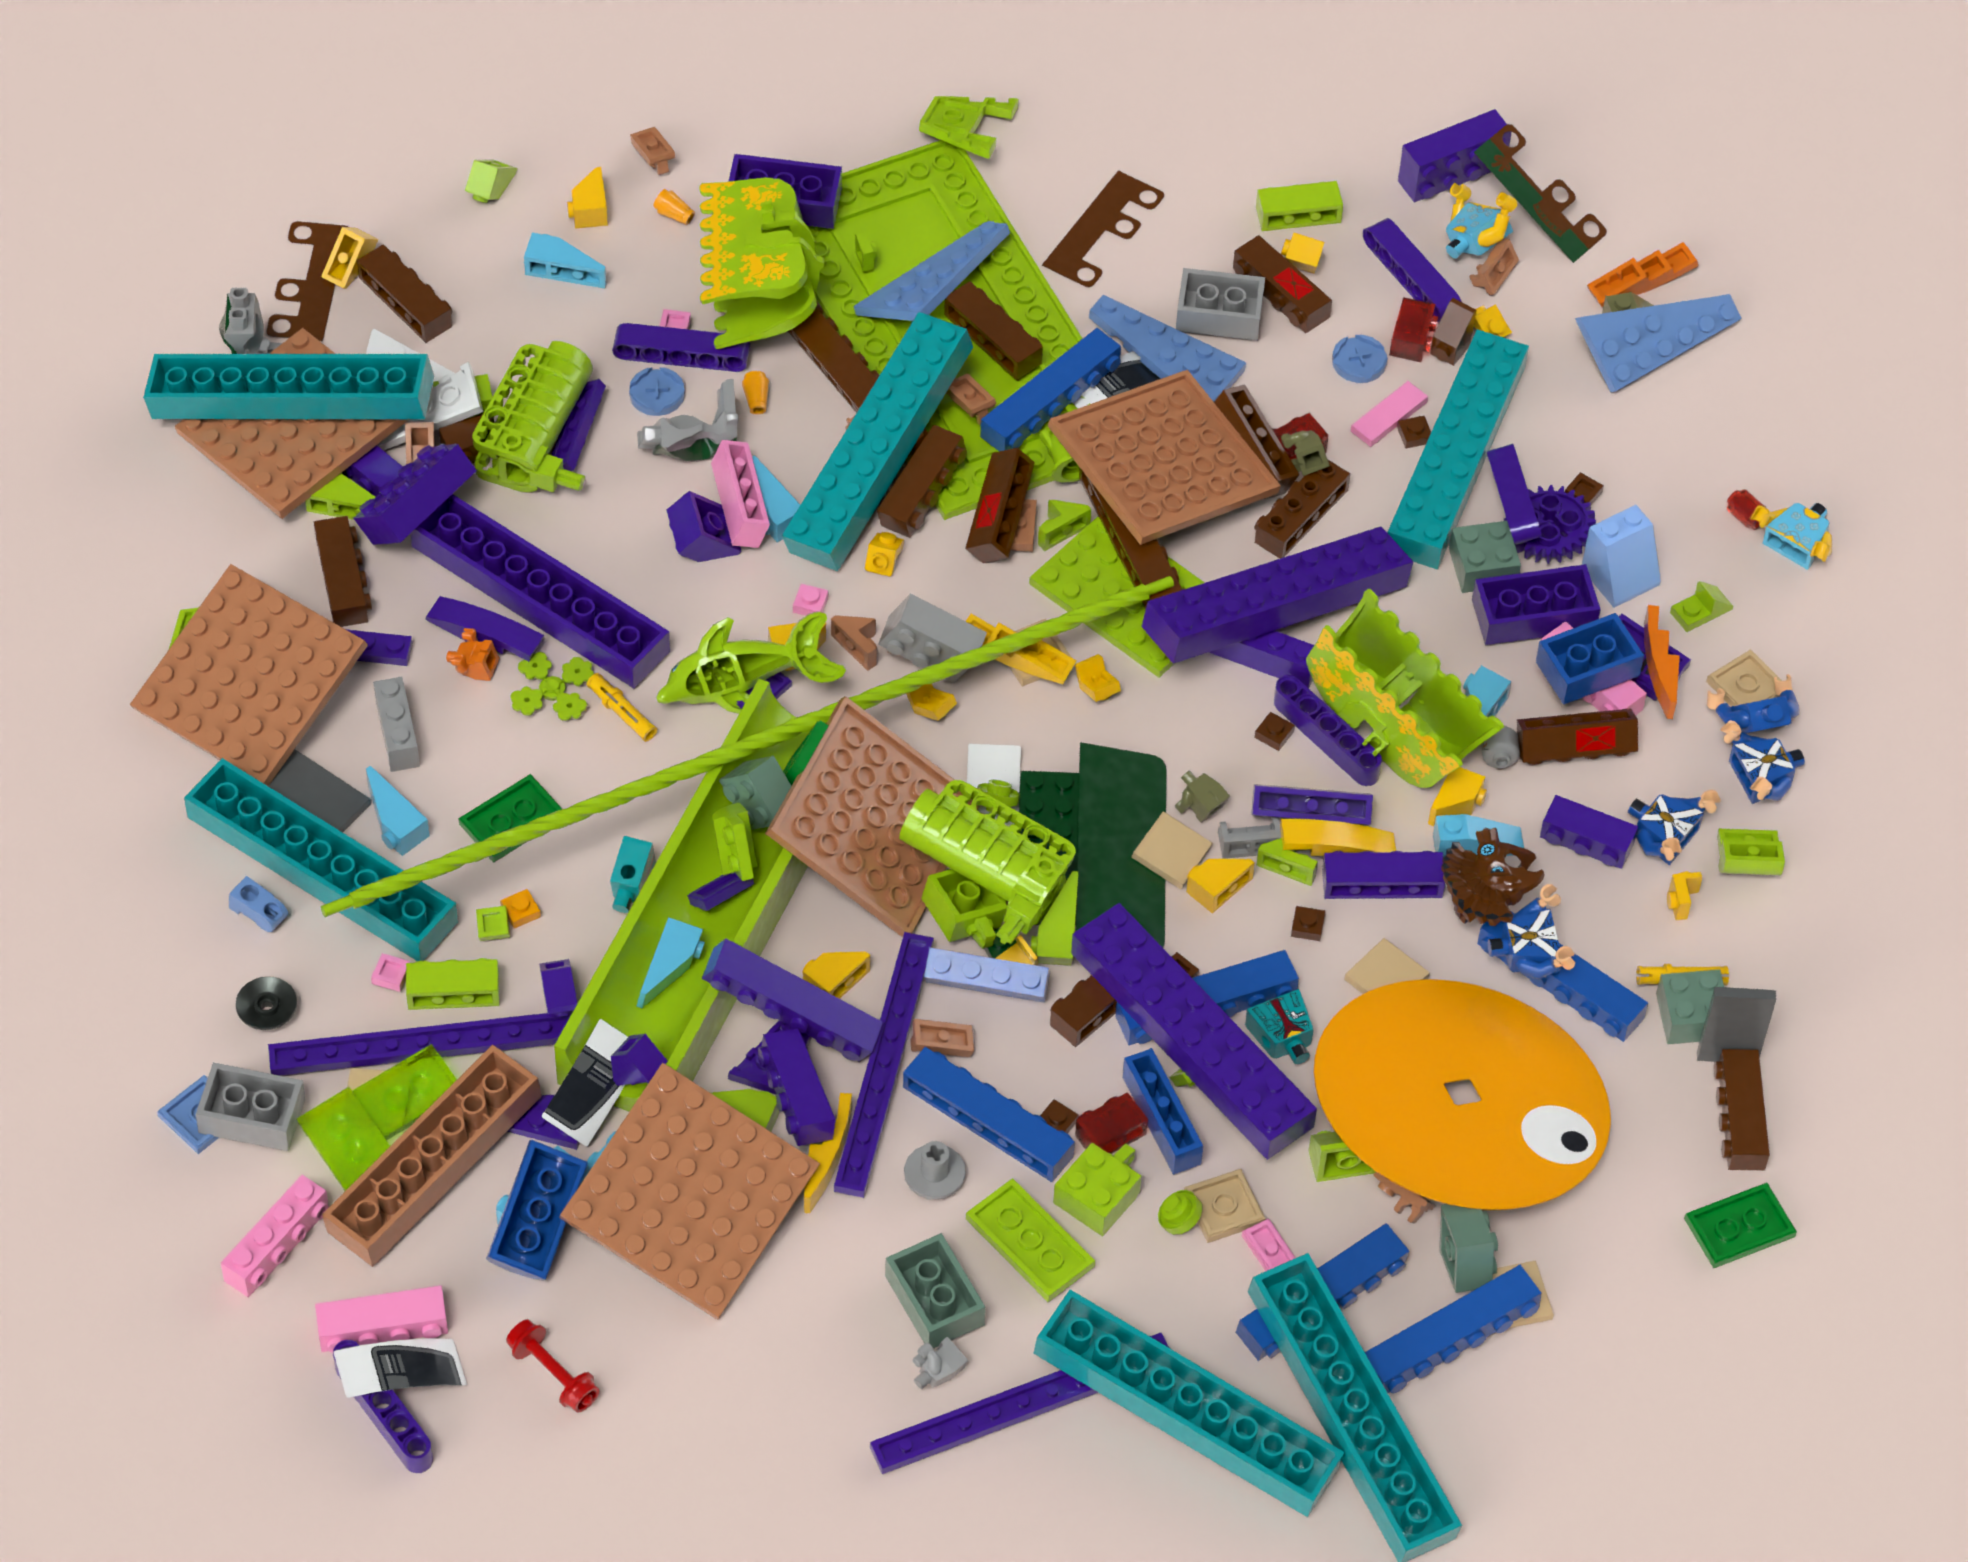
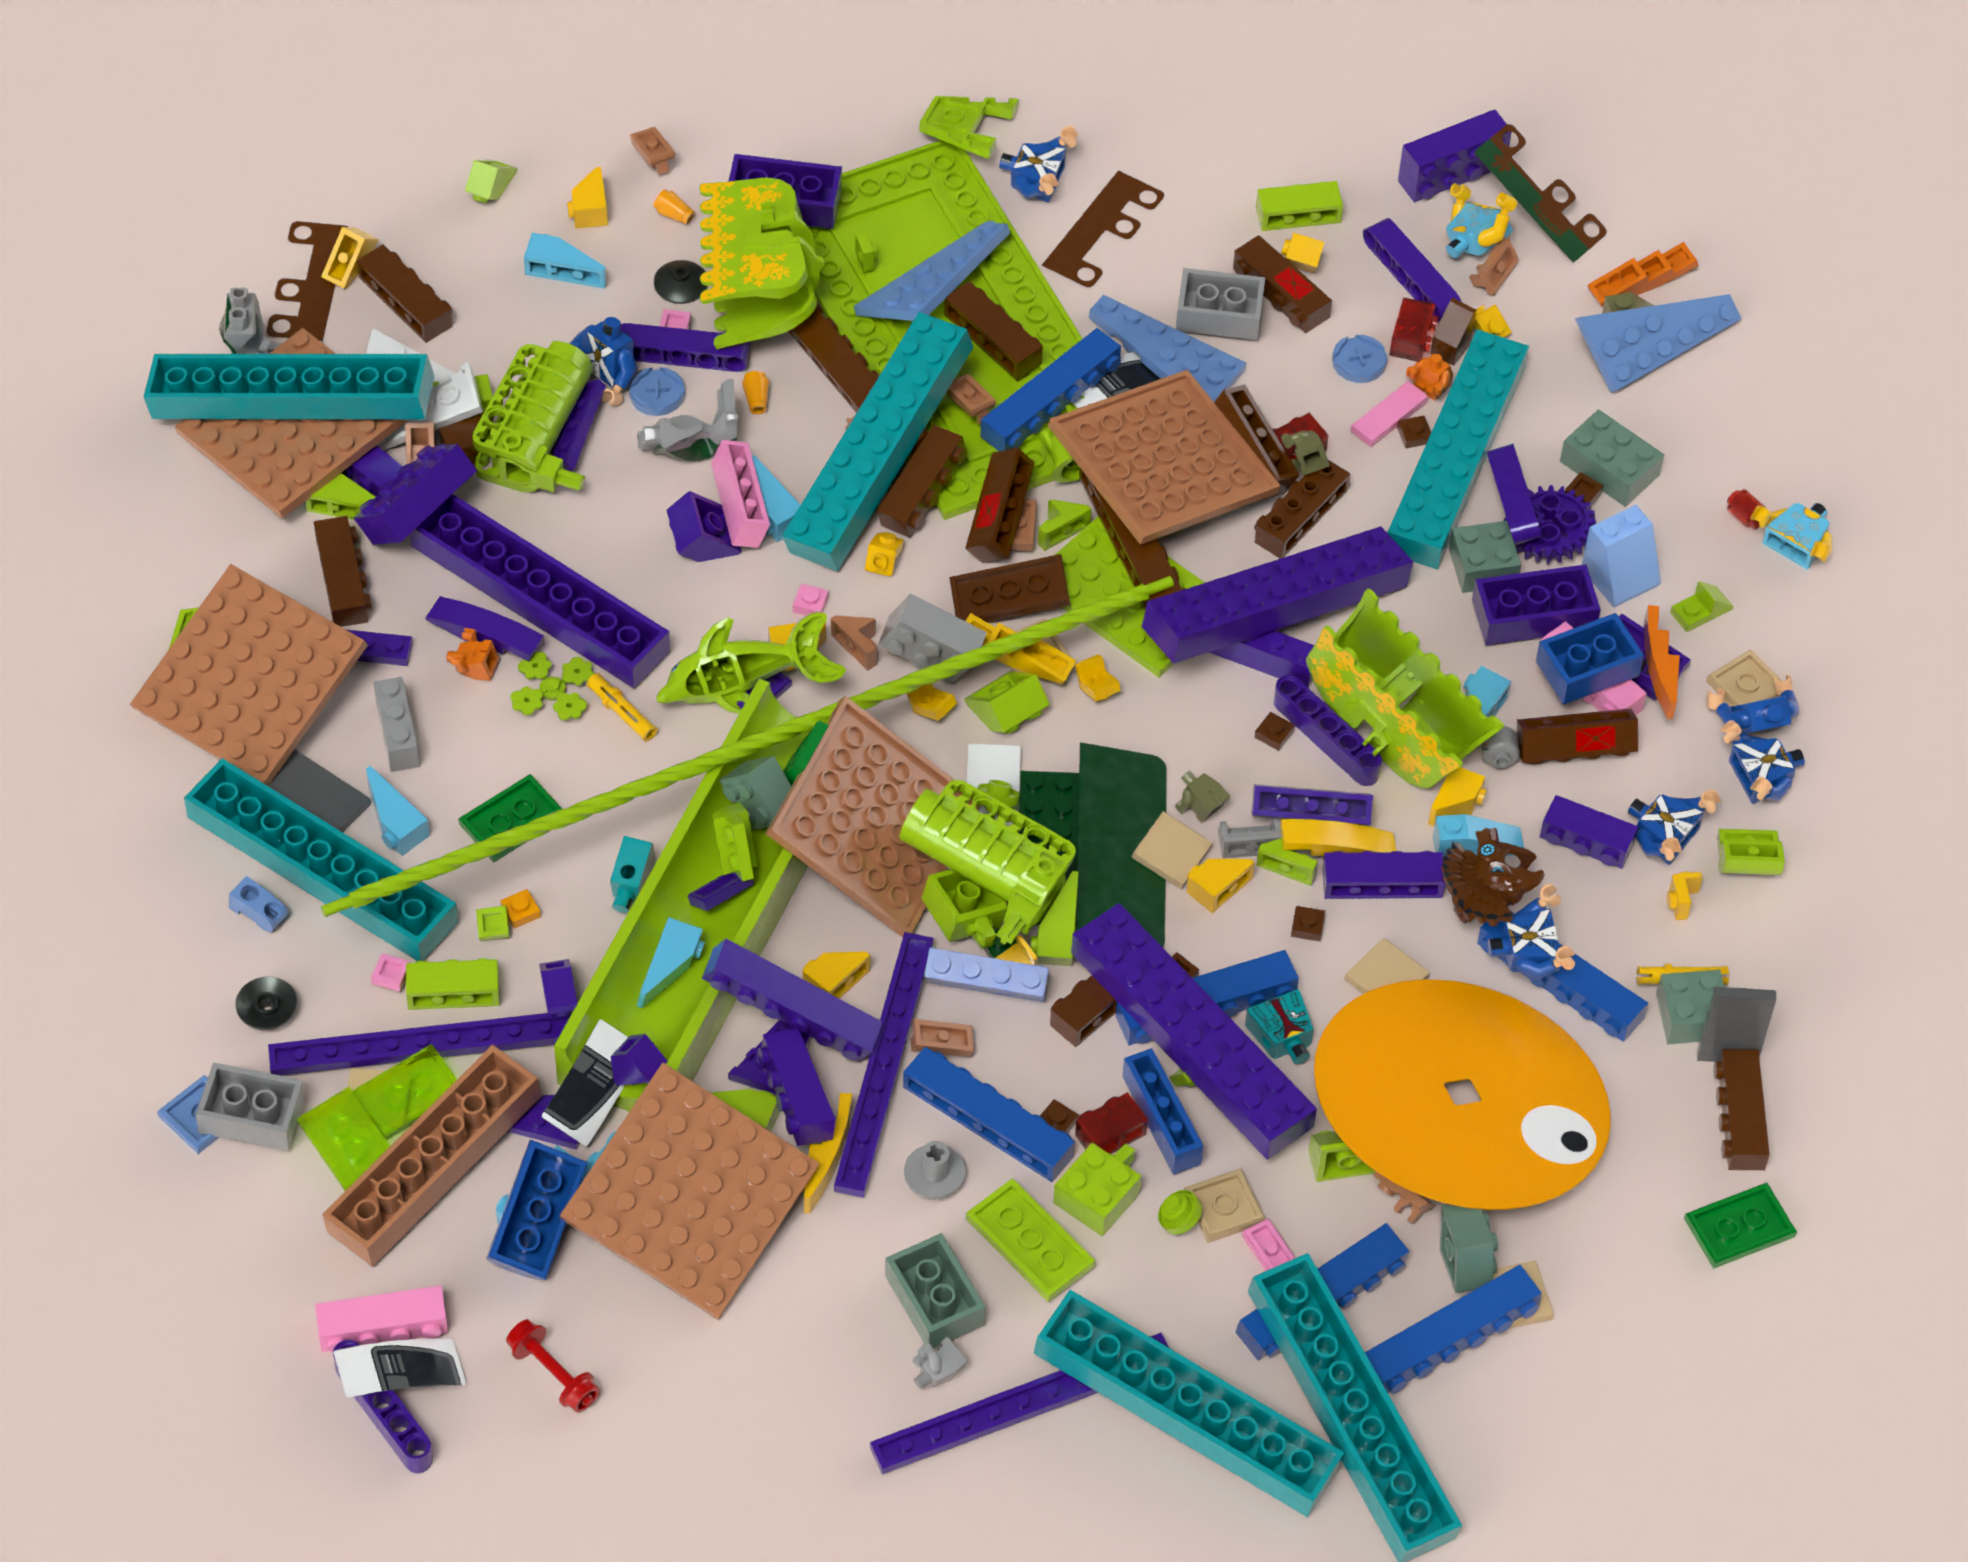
(274, 1236): bright pink brick -> none
(610, 356): none -> blue torso
(679, 281): none -> pearl dark grey dish
(1008, 701): none -> lime slope
(1011, 589): none -> reddish brown tile
(1039, 165): none -> torso
(1431, 376): none -> orange piece
(1612, 457): none -> sand green brick

